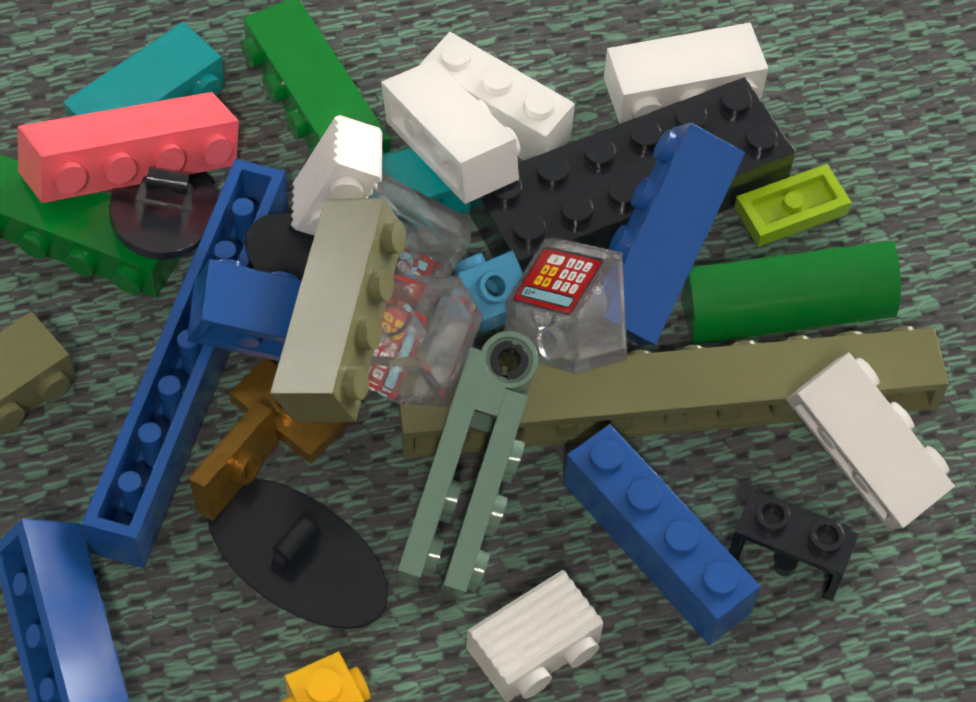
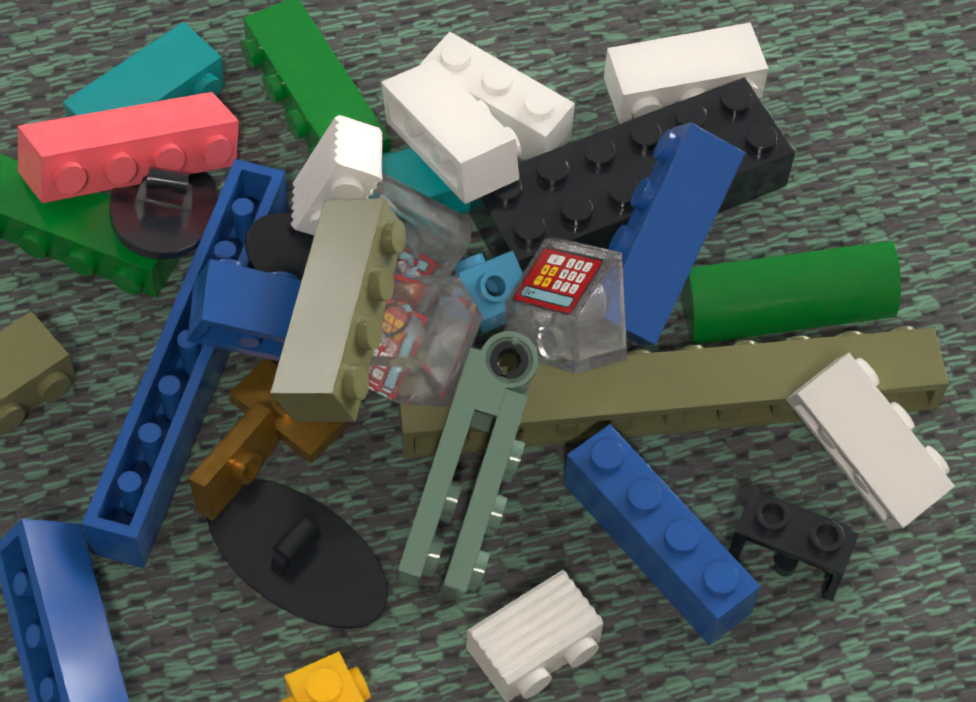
(792, 205): lime plate -> none

